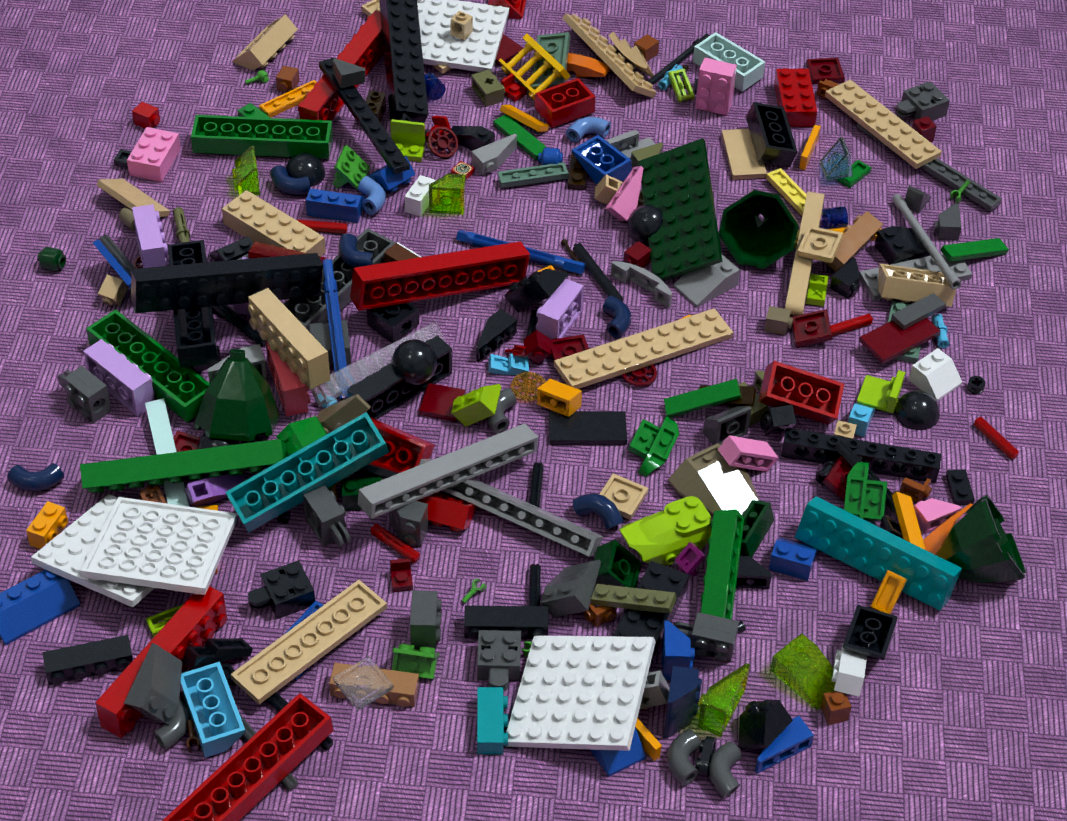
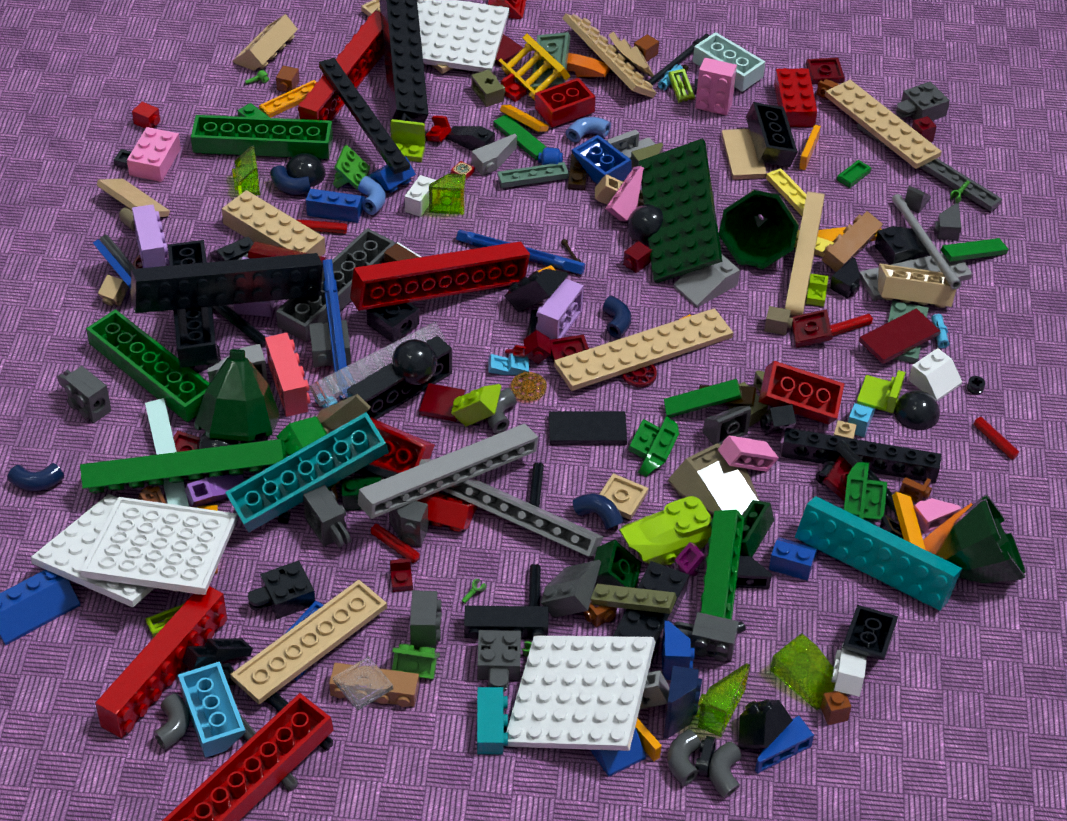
(47, 525): light orange brick -> none
(51, 259): dark green head -> none
(87, 659): black brick -> none
(122, 377): lavender brick -> none
(157, 686): dark grey slope -> none
(182, 233): olive pin -> none
(192, 738): reddish brown hand -> none
(289, 338): tan brick -> none
(347, 73): dark grey slope -> none
(350, 254): dark blue cylinder -> none
(377, 103): dark brown brick -> none
(434, 87): clear blue piece -> none
(442, 142): dark red wheel -> none
(461, 25): tan brick -> none
(496, 331): black slope -> none
(559, 397): light orange brick -> none
(596, 271): black axle -> none
(644, 278): light grey slope -> none
(820, 244): tan plate -> none
(834, 217): clear blue piece -> none
(837, 161): clear light blue slope -> none
(888, 592): light orange tile -> none
(918, 311): dark grey tile -> none
(959, 487): black plate -> none

